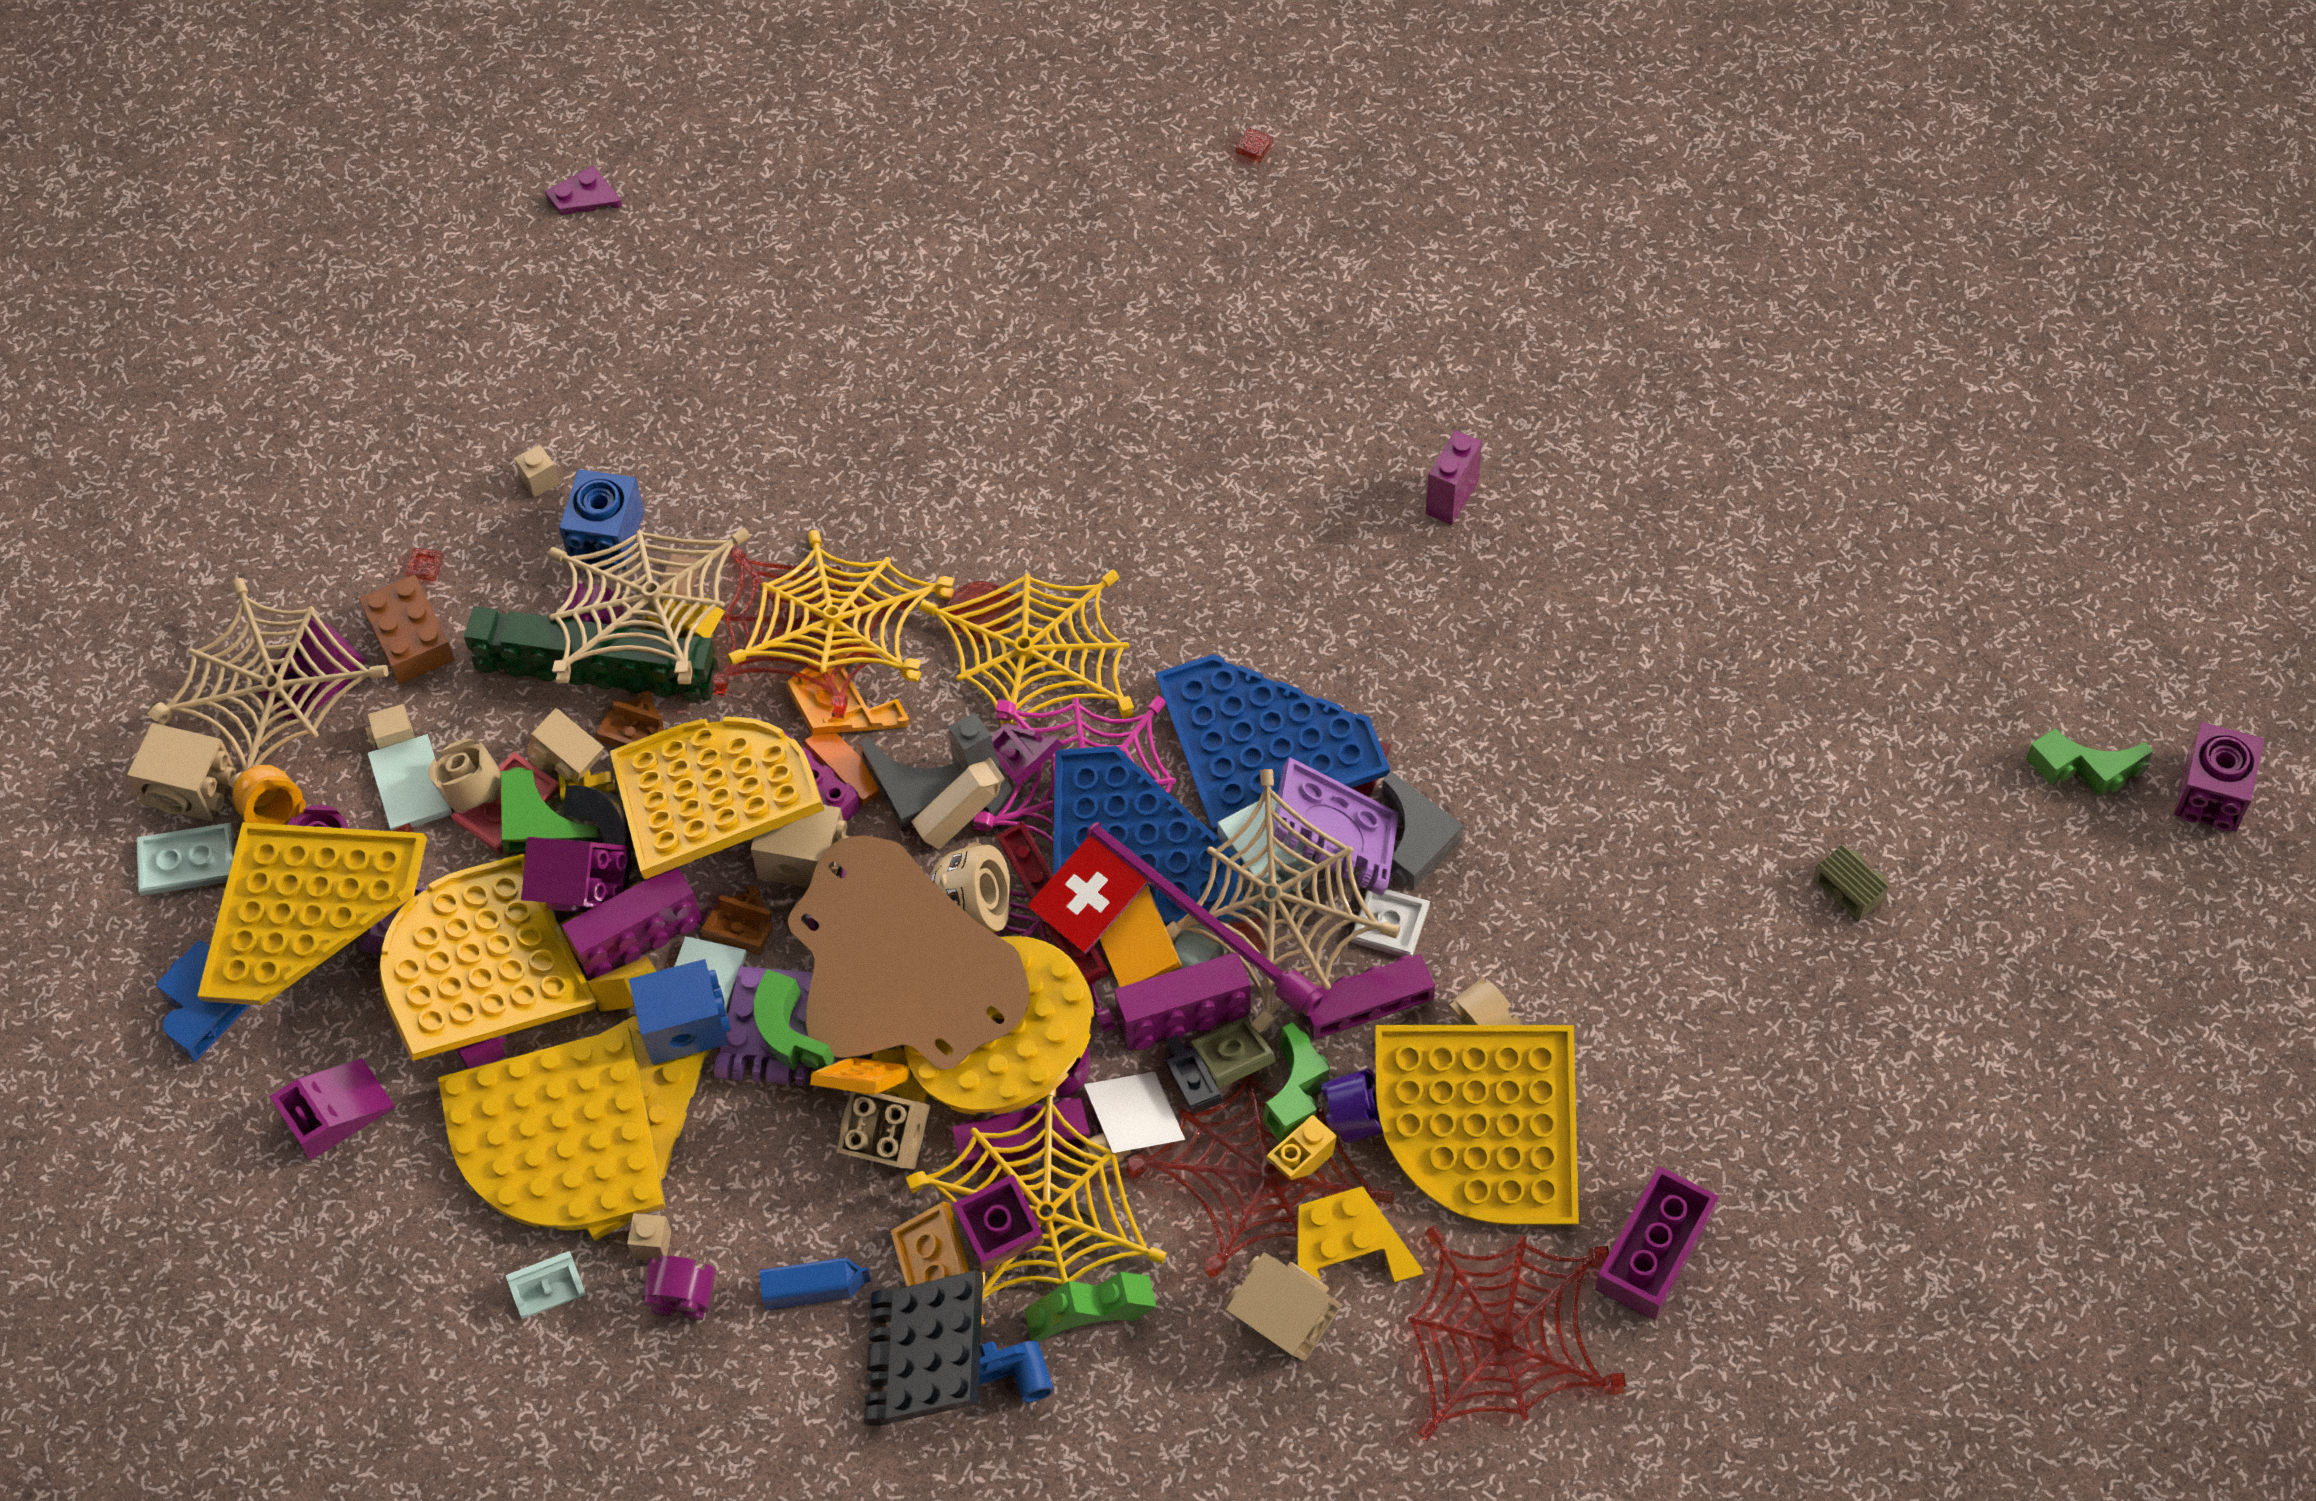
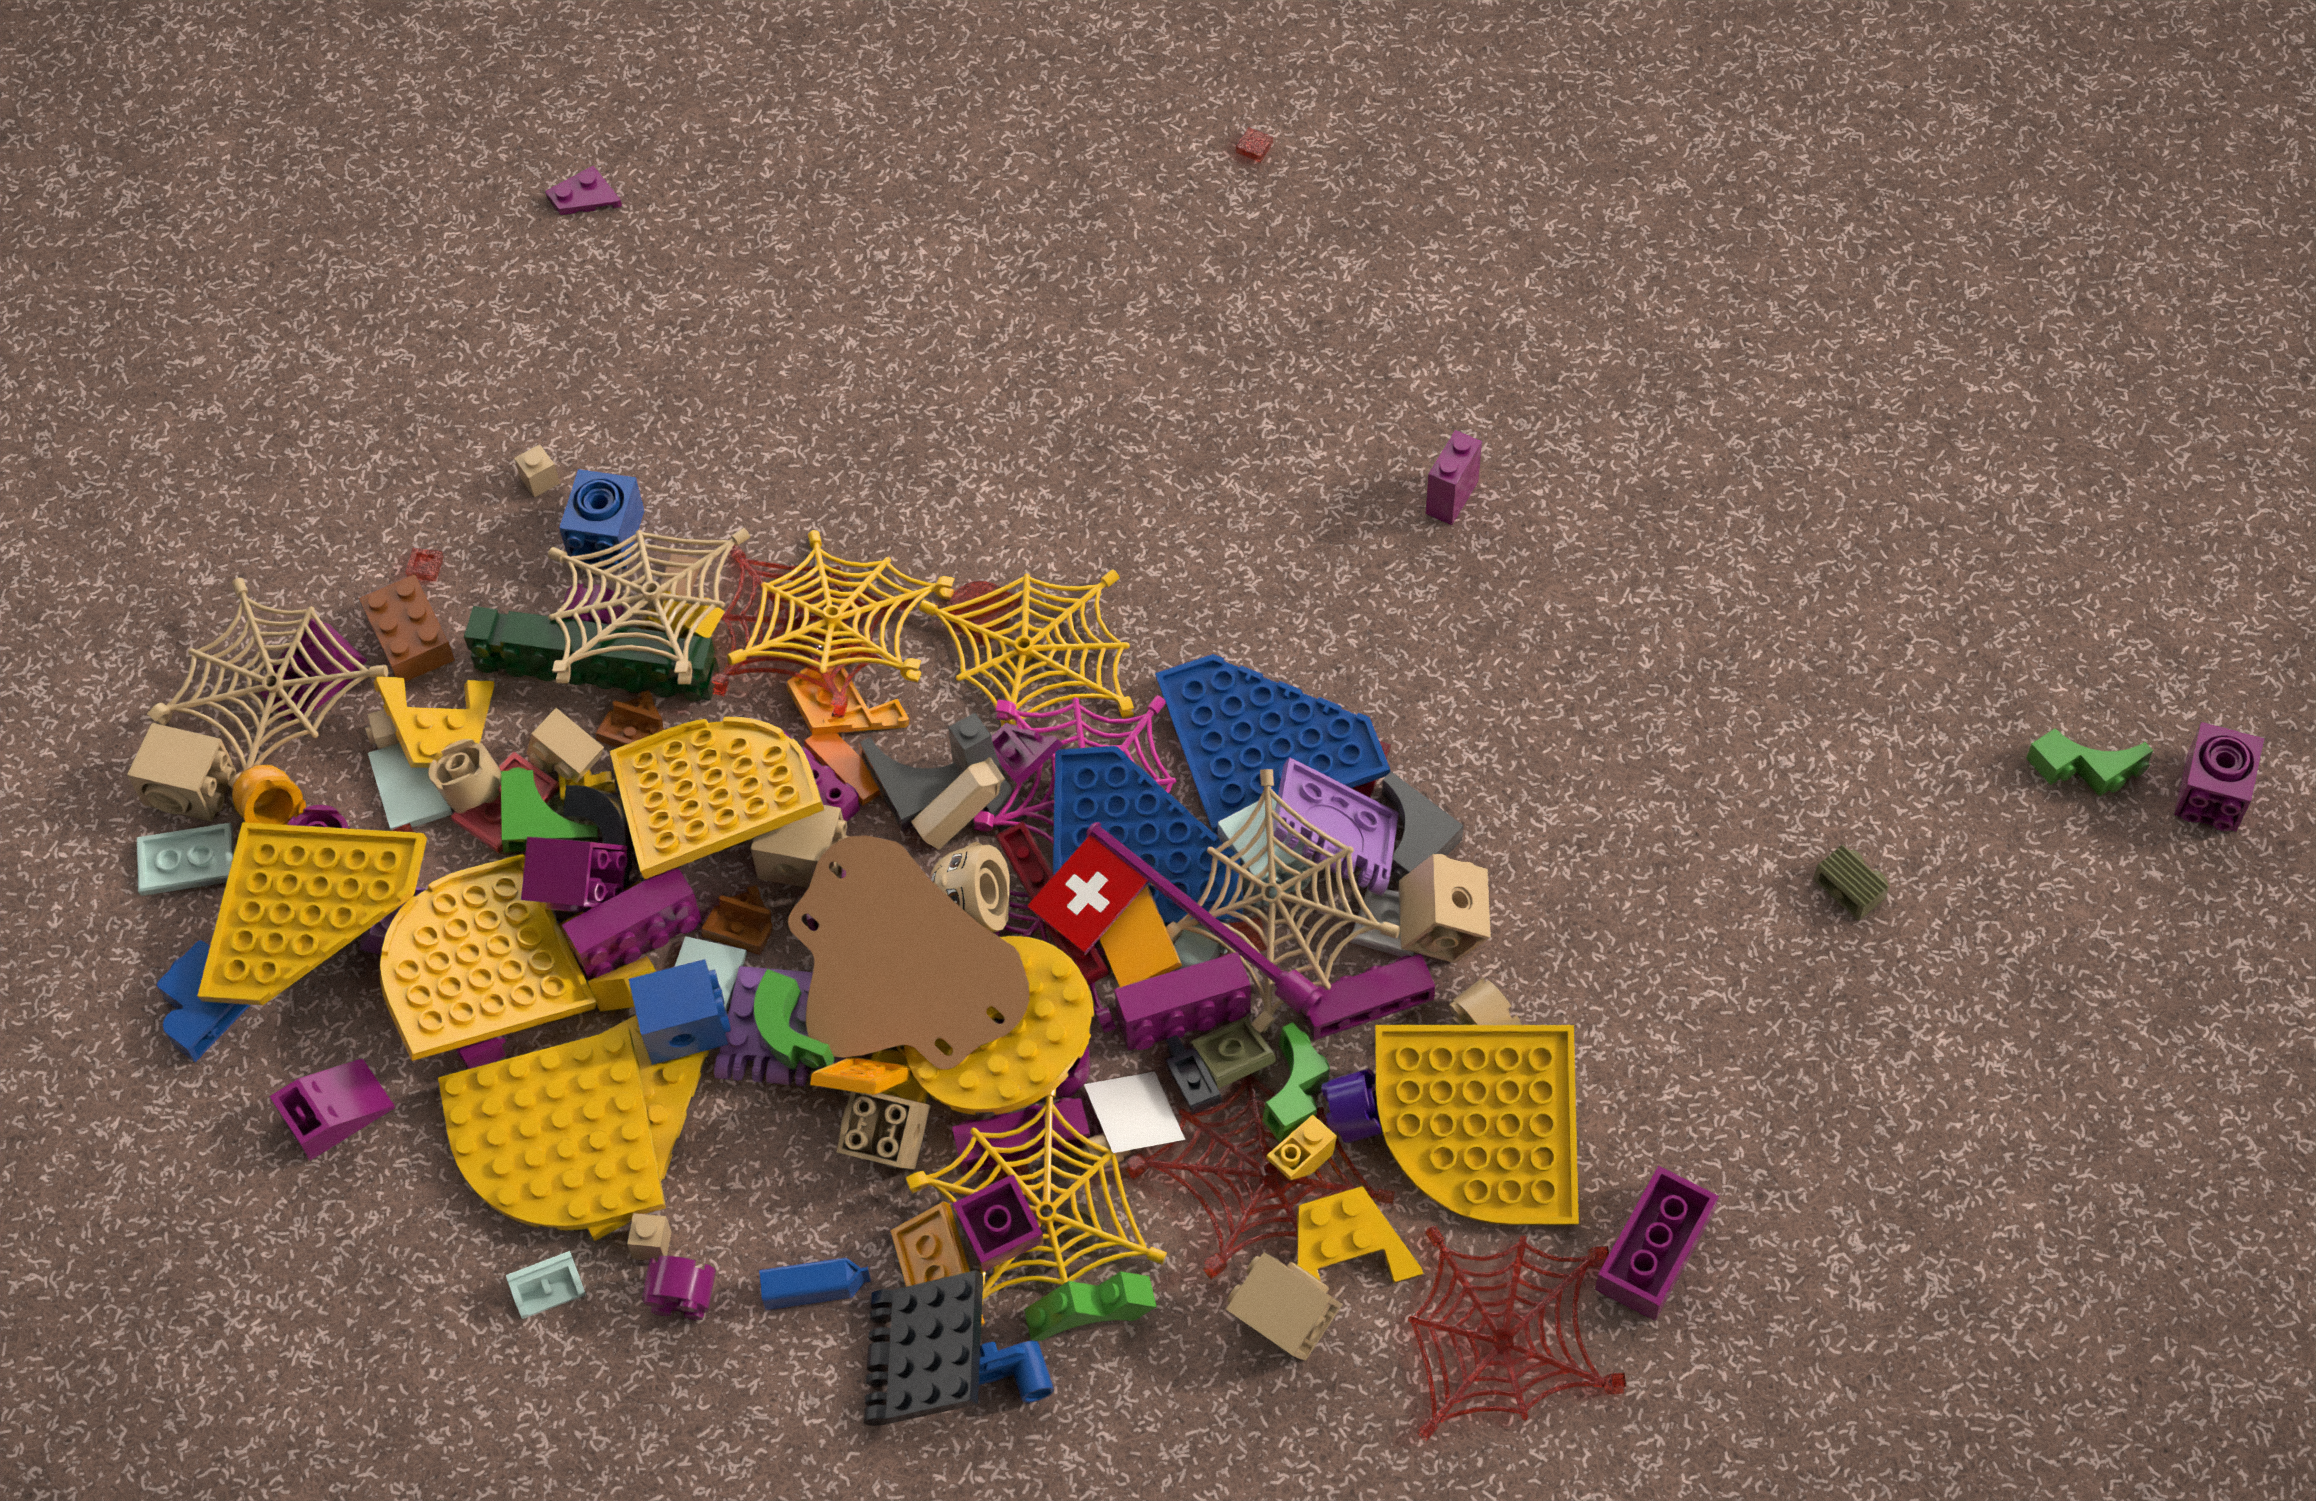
(429, 730): none -> yellow wing
(1444, 908): none -> tan brick

